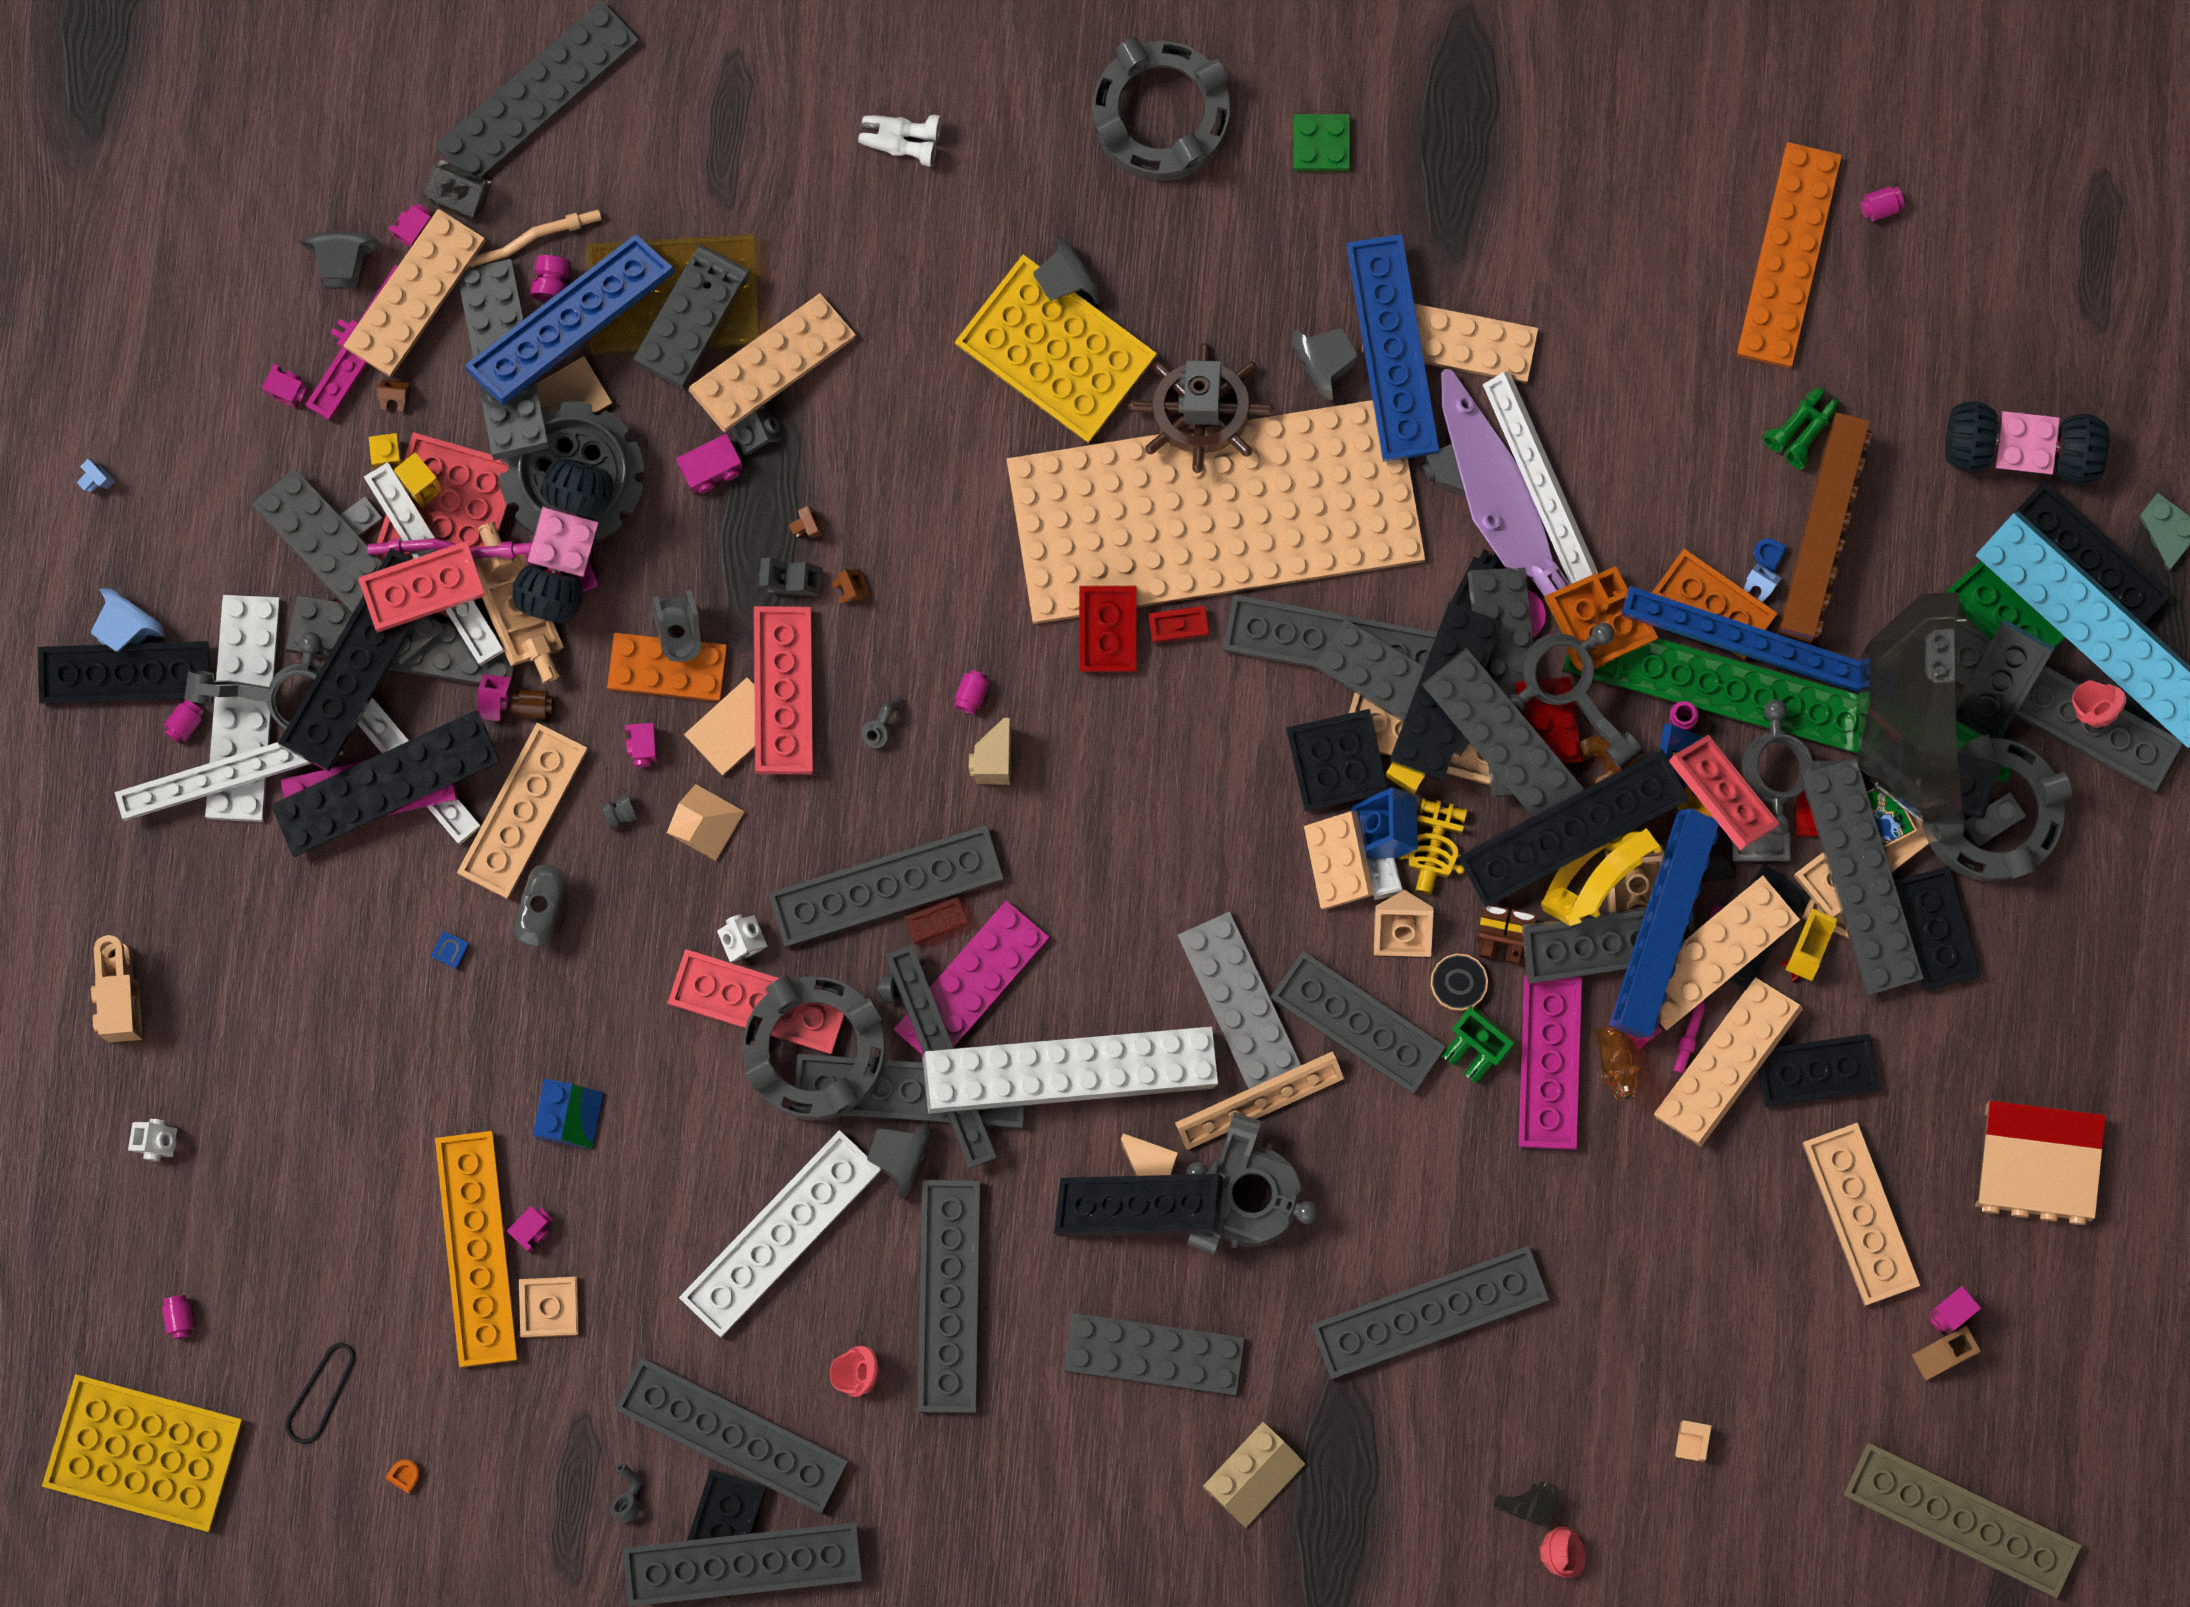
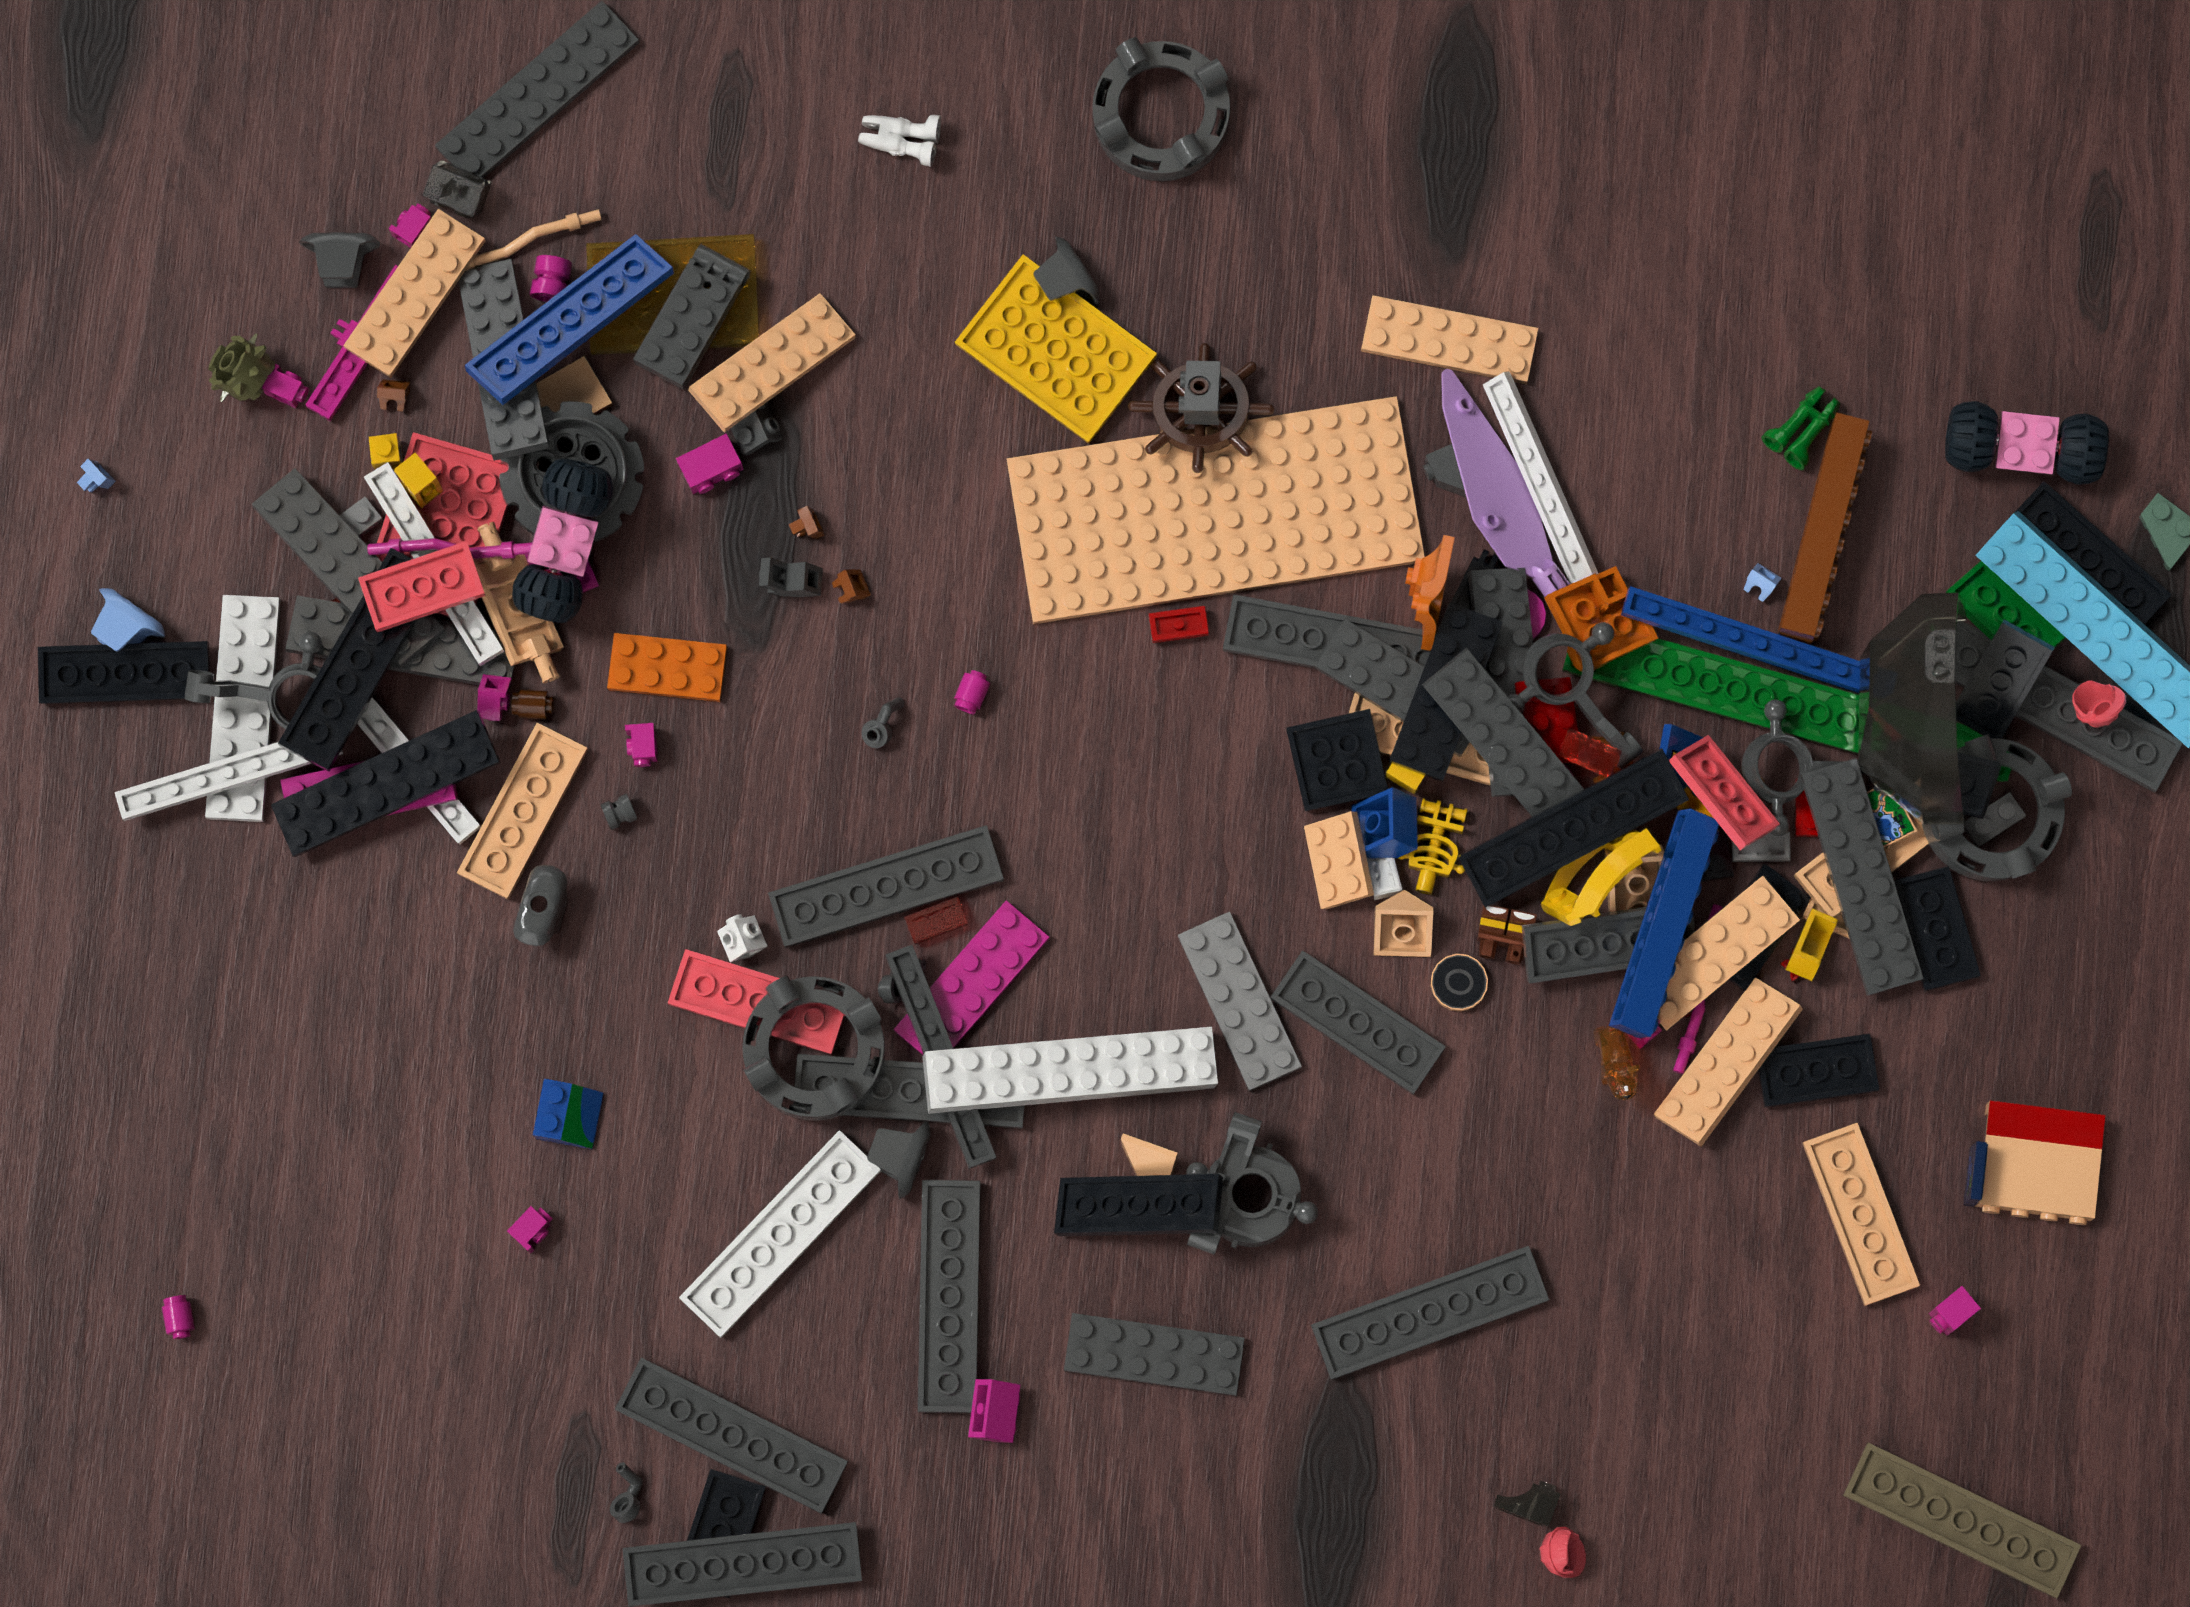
(116, 993): light nougat brick -> none
(142, 1453): yellow plate -> none
(153, 1139): white brick -> none
(183, 721): dark pink brick -> none
(240, 369): none -> olive brick
(352, 1357): black piece -> none
(404, 1475): orange tile -> none
(450, 950): blue tile -> none
(476, 1249): light orange plate -> none
(549, 1307): light nougat tile -> none
(681, 613): dark grey piece -> none
(704, 821): light nougat slope -> none
(727, 730): light nougat tile -> none
(782, 690): coral plate -> none
(855, 1371): coral piece -> none
(993, 756): tan slope -> none
(994, 1410): none -> dark pink brick
(1107, 627): red plate -> none
(1254, 1474): tan slope -> none
(1260, 1099): light nougat plate -> none
(1321, 142): green plate -> none
(1325, 358): dark grey piece -> none
(1392, 348): blue plate -> none
(1427, 587): none -> orange slope
(1484, 1035): green brick -> none
(1550, 1064): dark pink plate -> none
(1590, 753): none -> clear red plate
(1686, 710): dark pink brick -> none
(1692, 1441): light nougat panel -> none
(1703, 587): orange plate -> none
(1769, 553): blue tile -> none
(1788, 255): orange plate -> none
(1882, 203): dark pink brick -> none
(1946, 1353): medium nougat slope -> none
(1975, 1173): none -> dark blue tile

